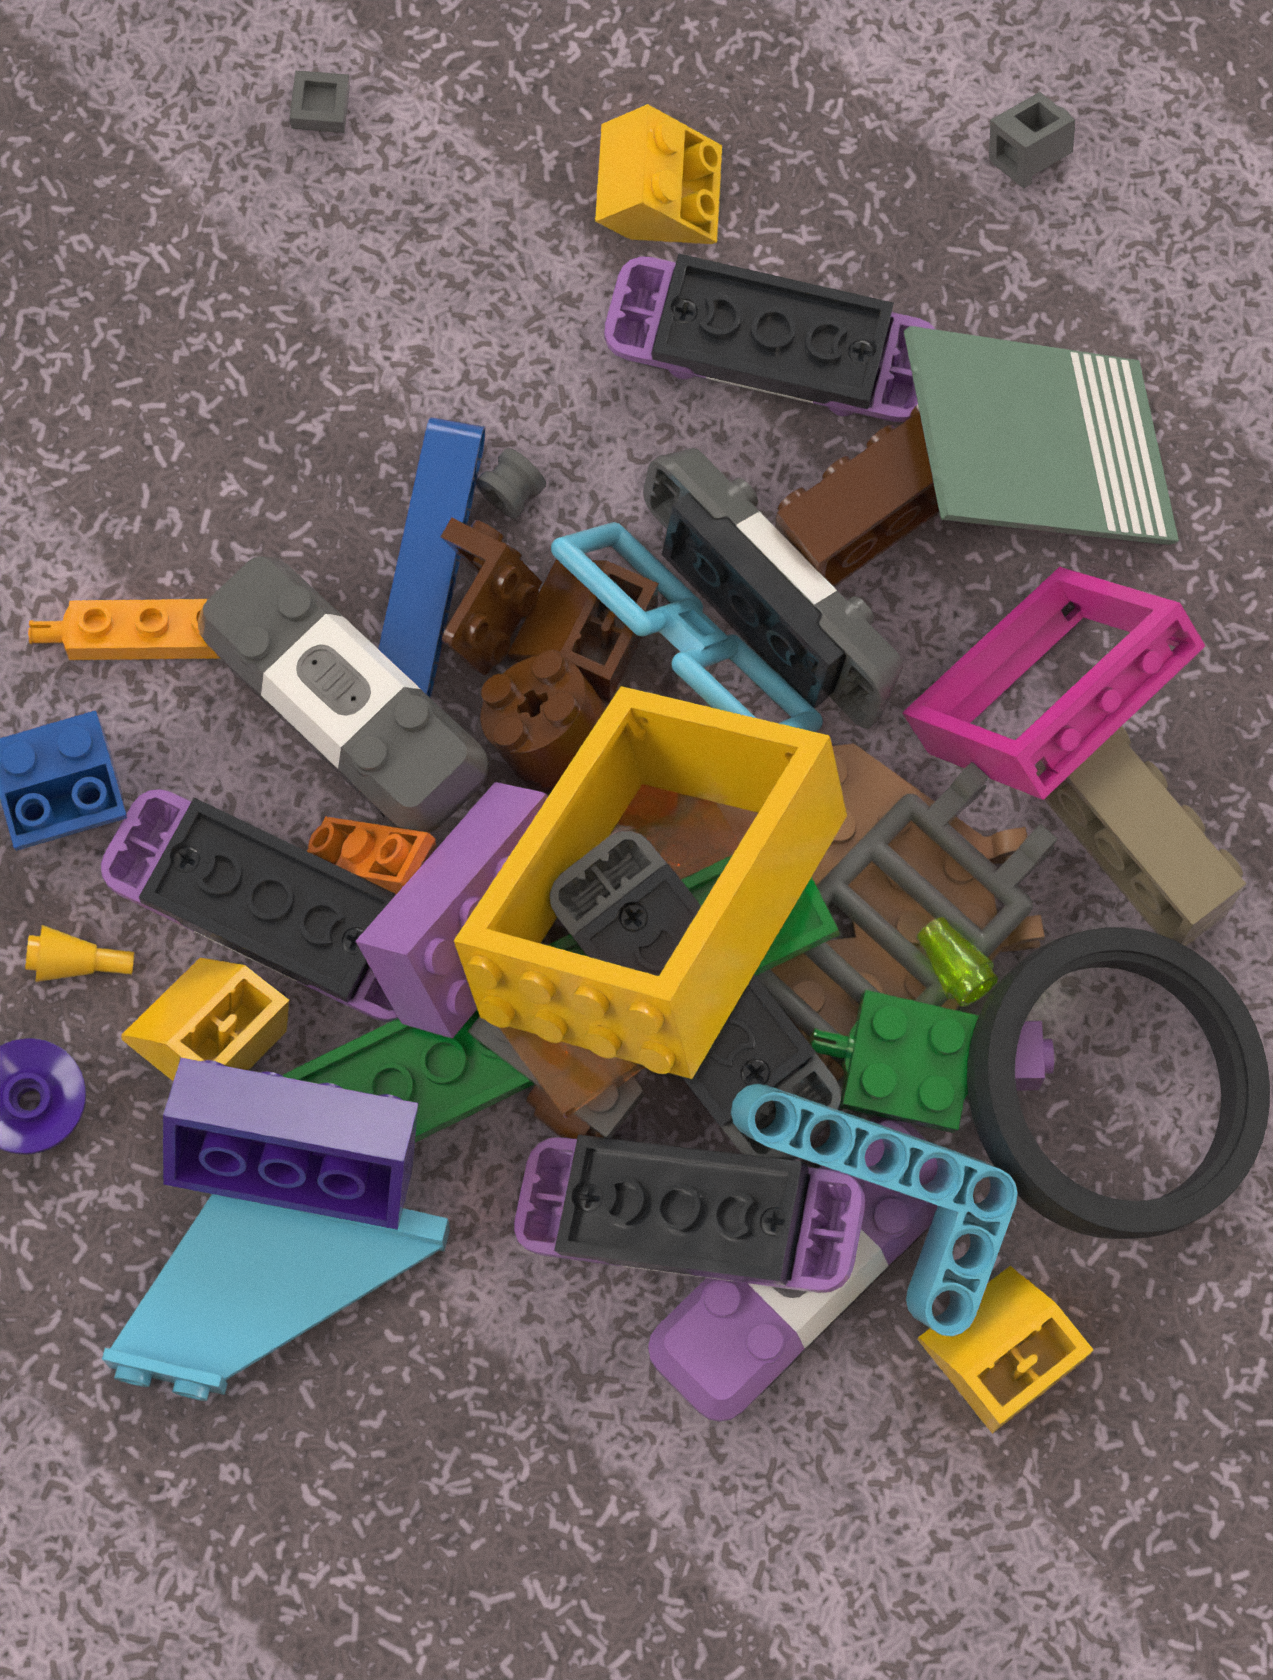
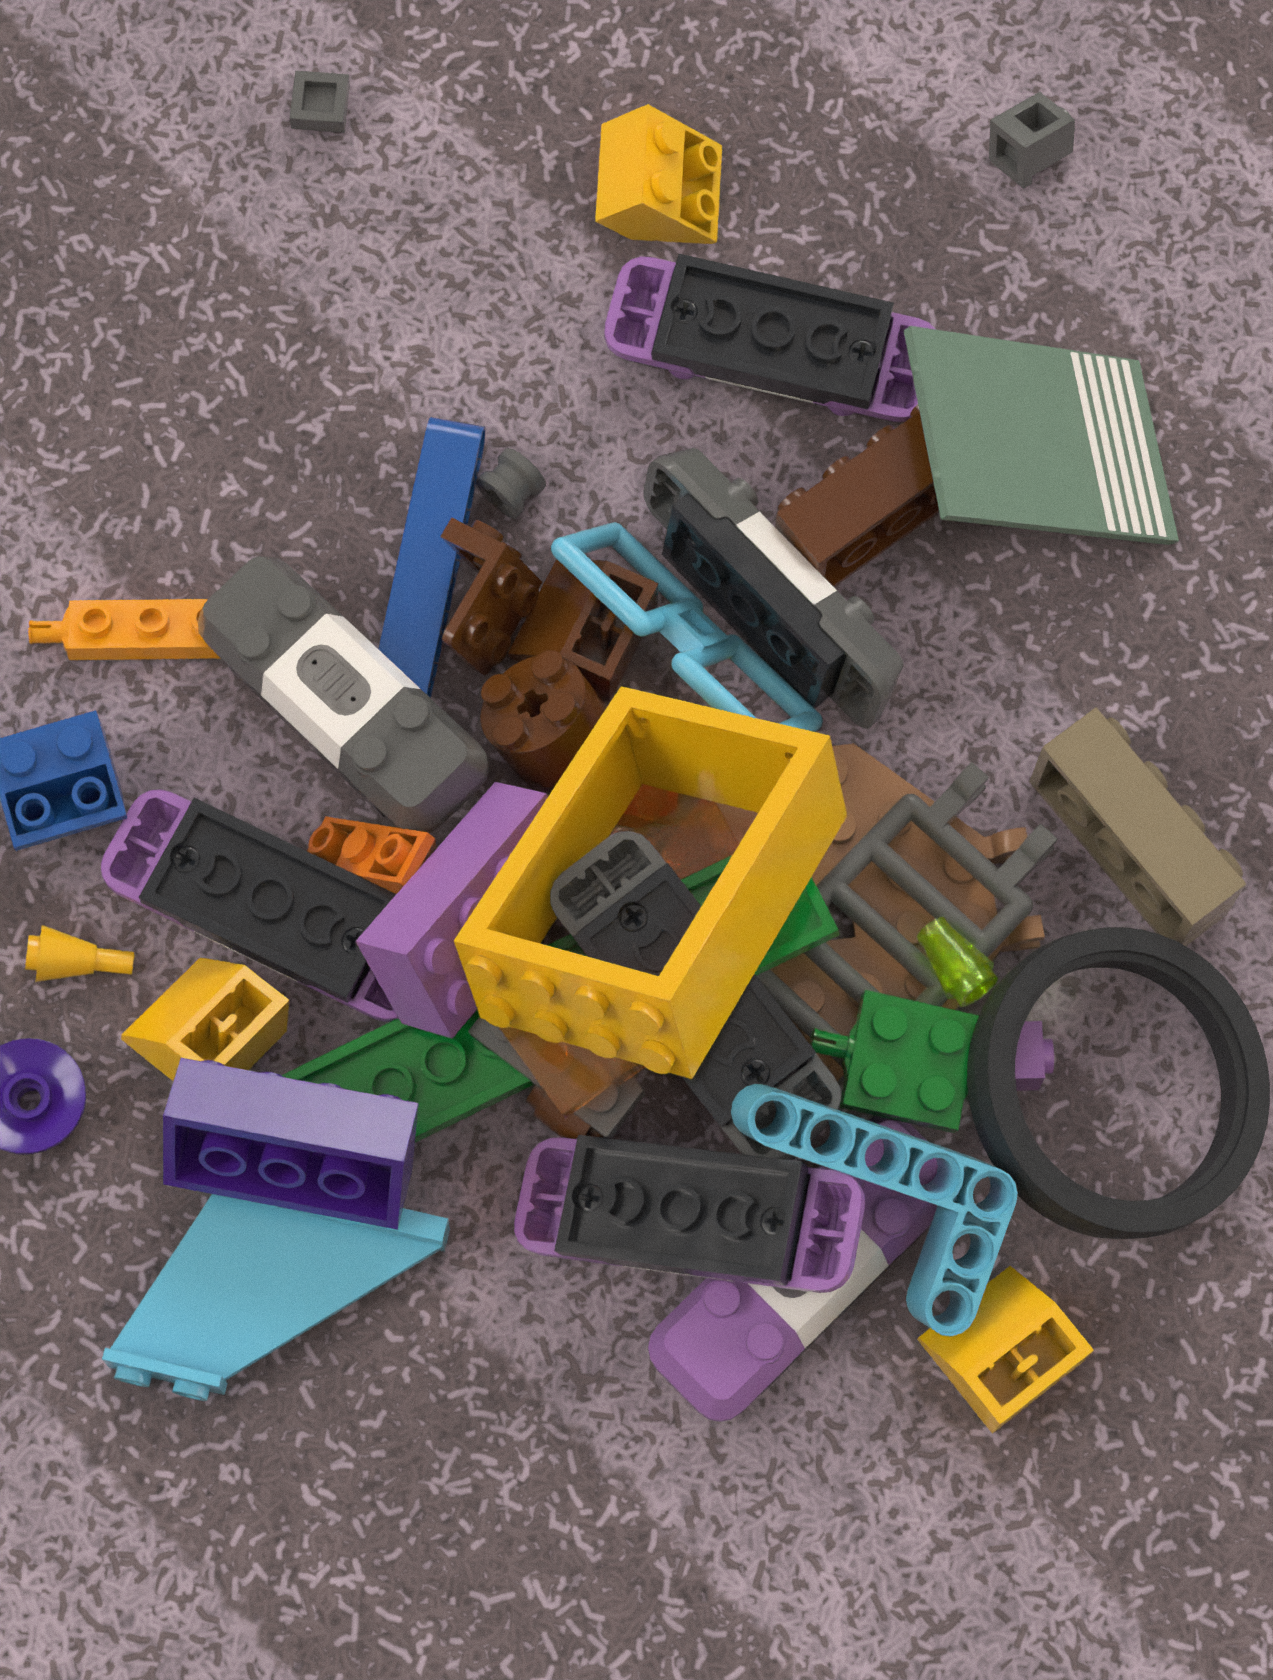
(1086, 712): dark pink window -> none

